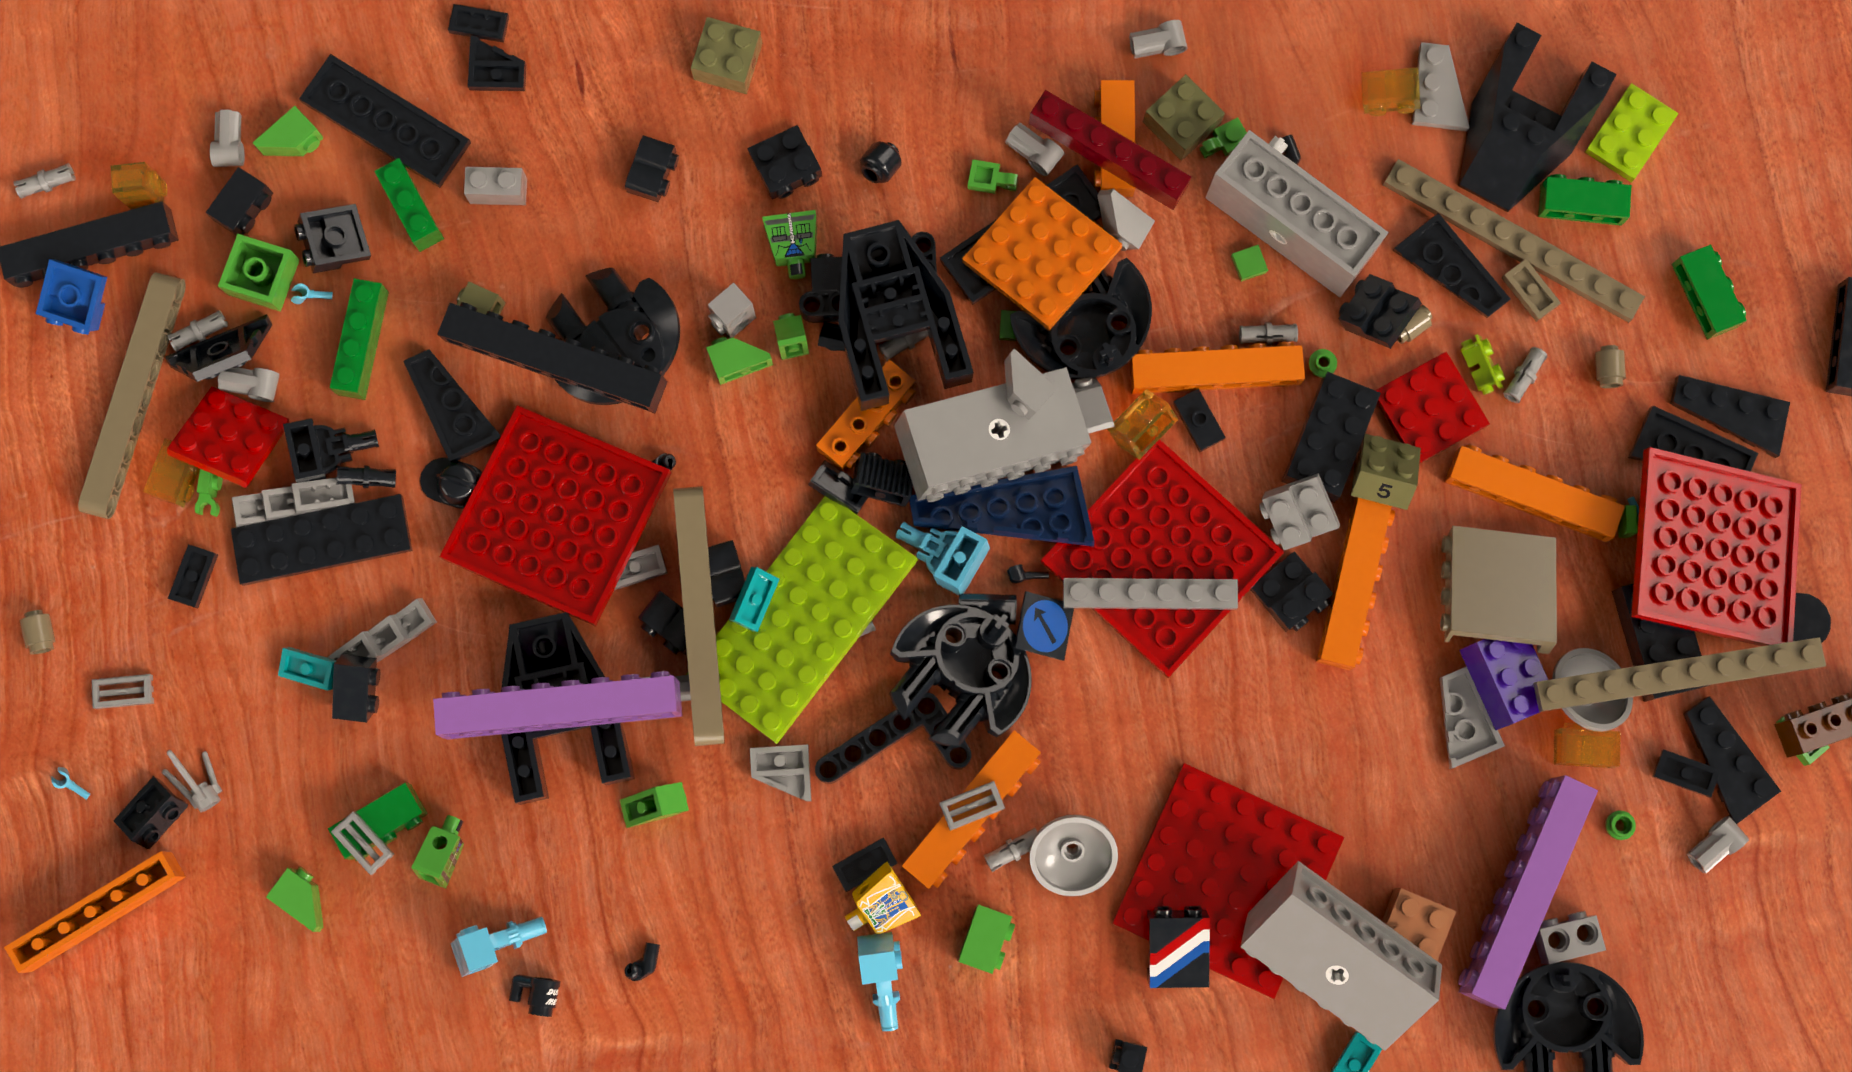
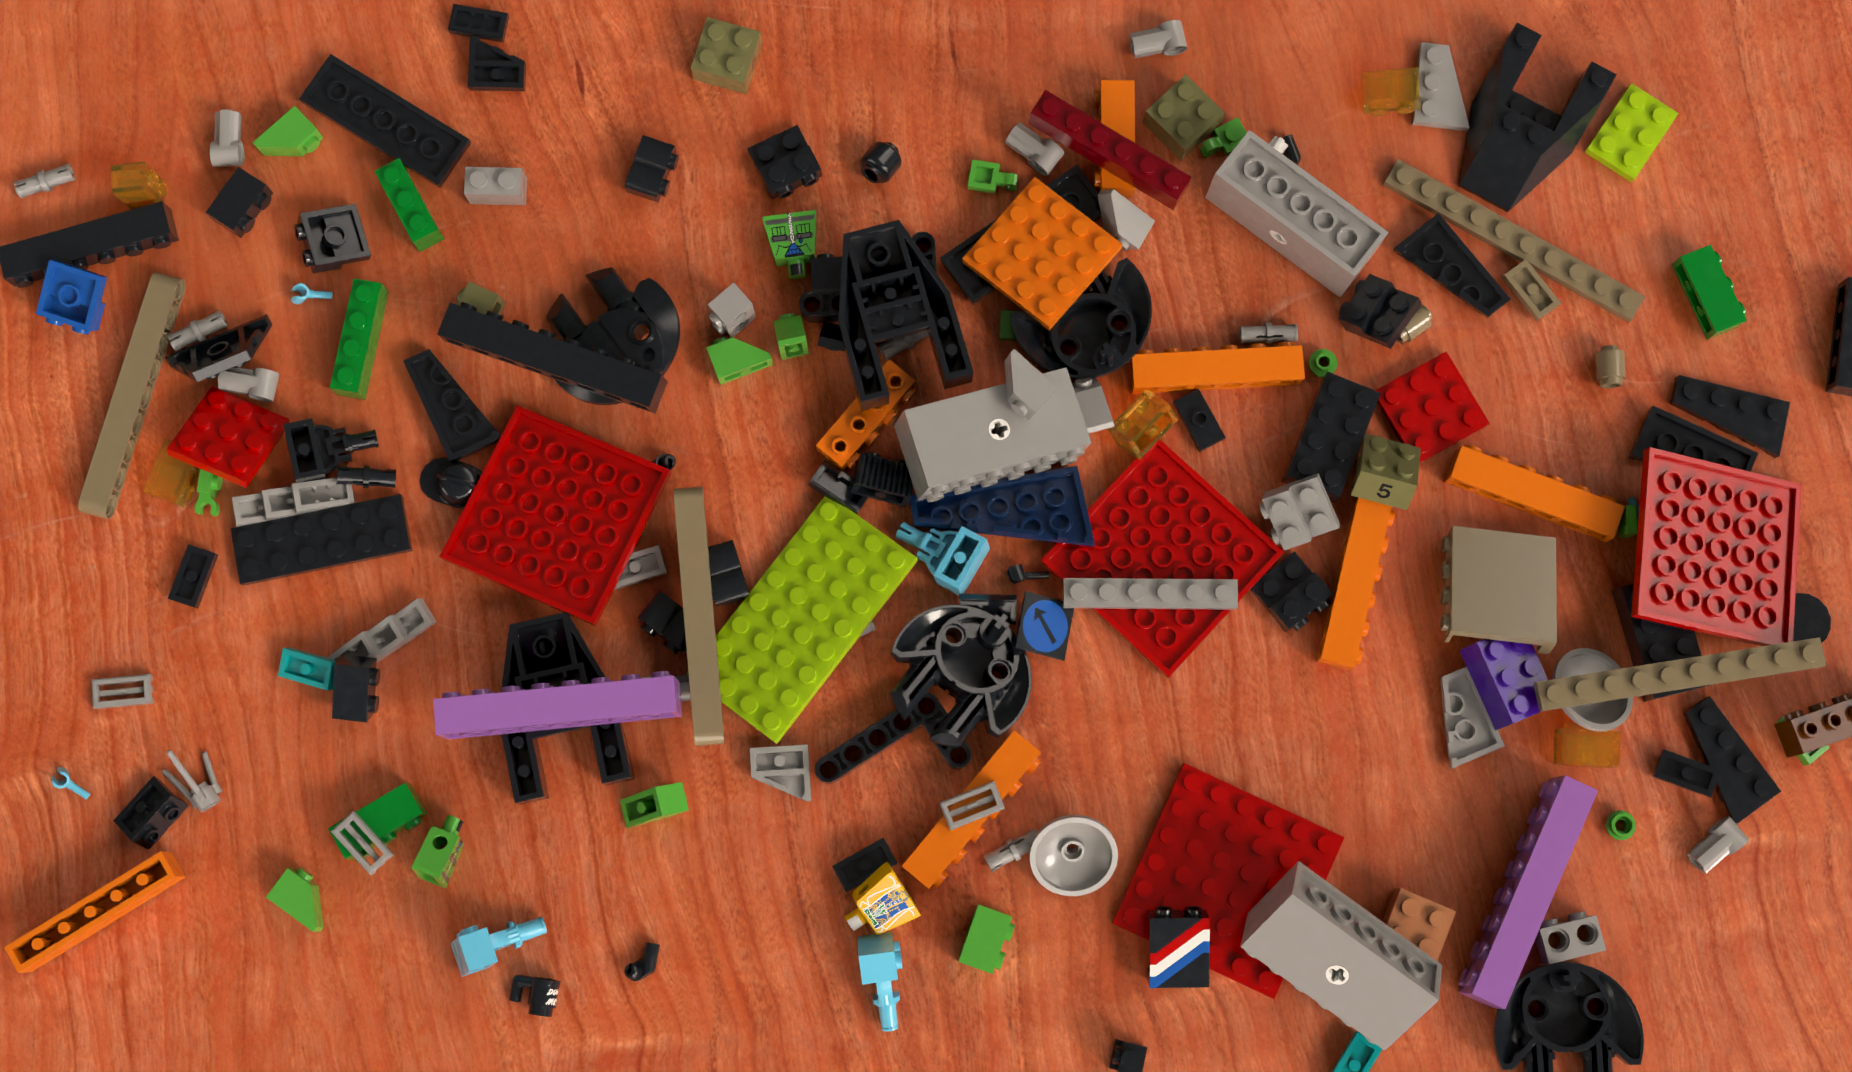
(37, 632): dark tan brick -> none
(259, 272): bright green brick -> none
(754, 599): teal plate -> none
(1249, 263): bright green tile -> none
(1488, 374): lime hinge -> none
(1525, 375): light grey pin -> none
(1585, 200): green brick -> none

